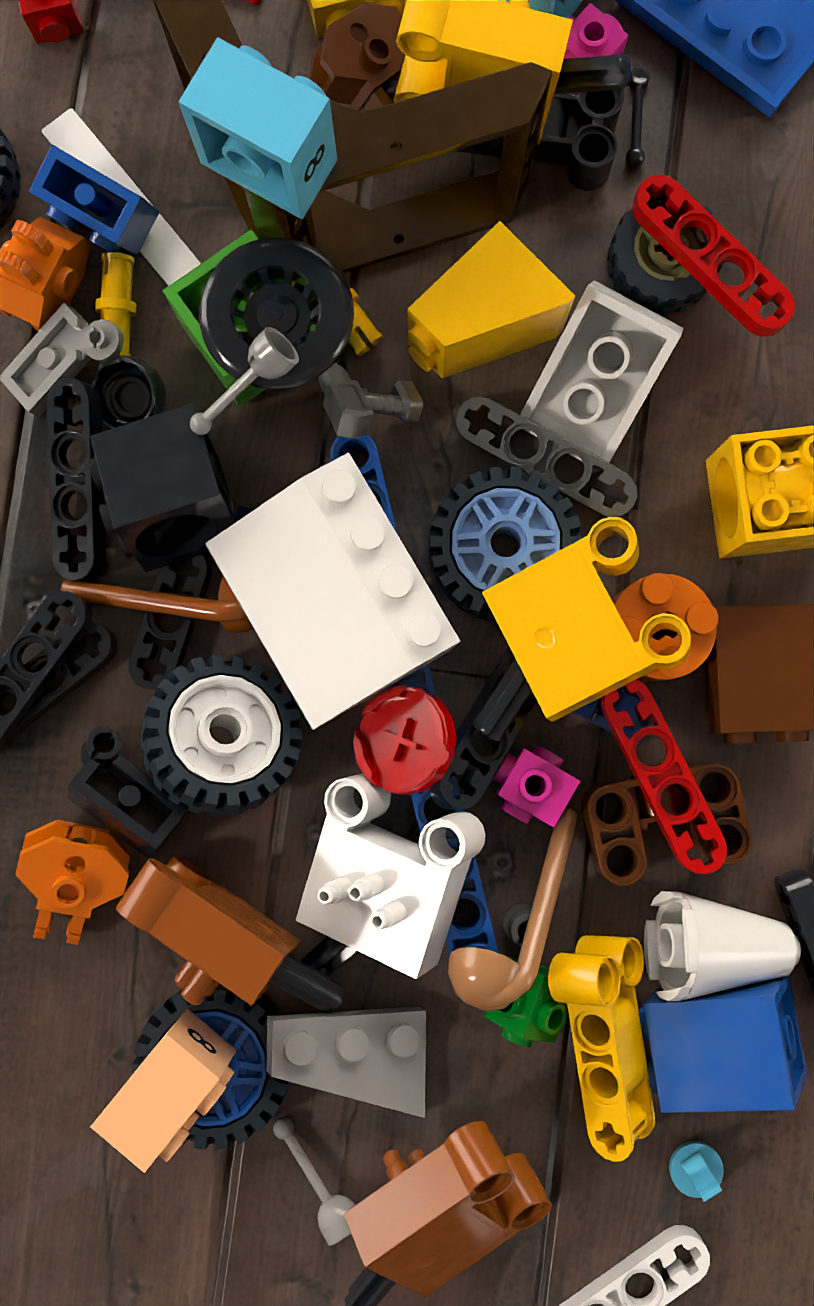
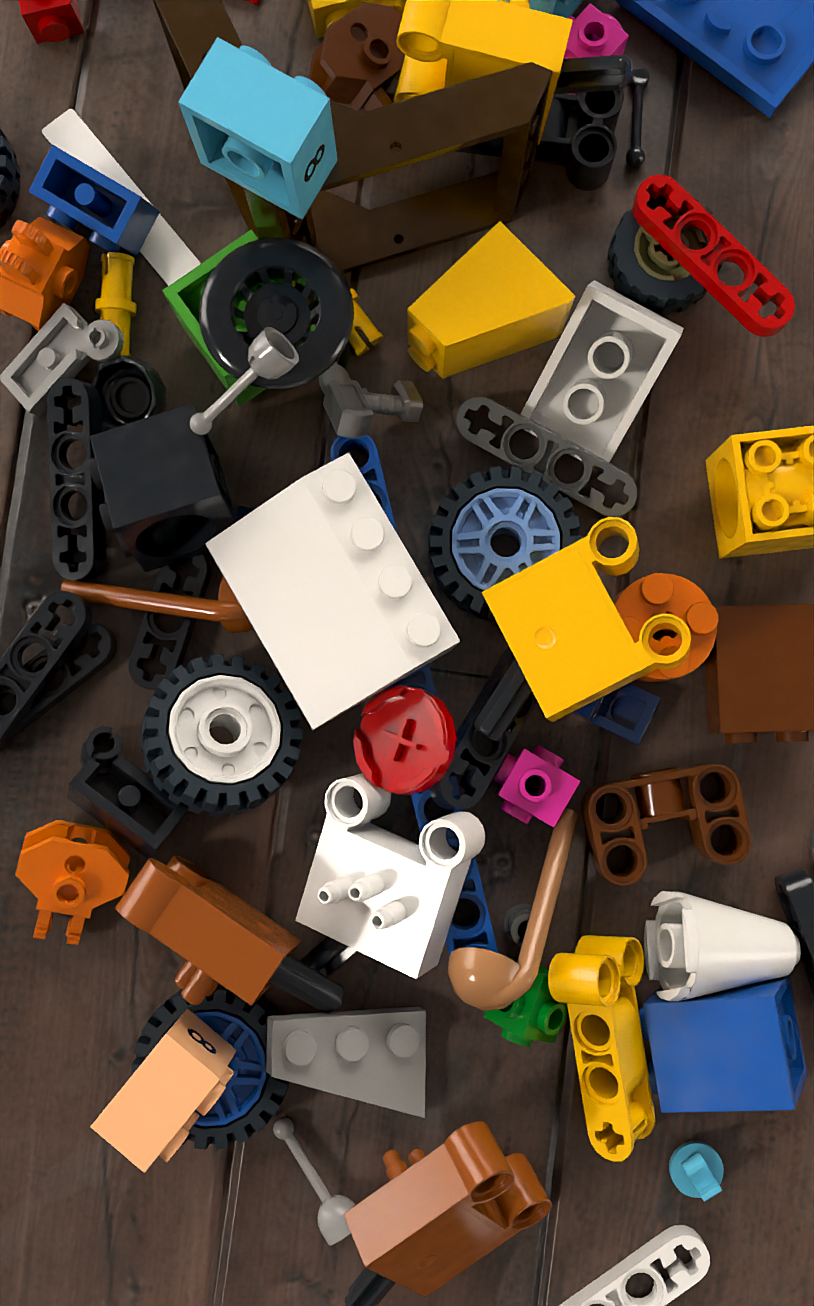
(670, 771): red beam -> none

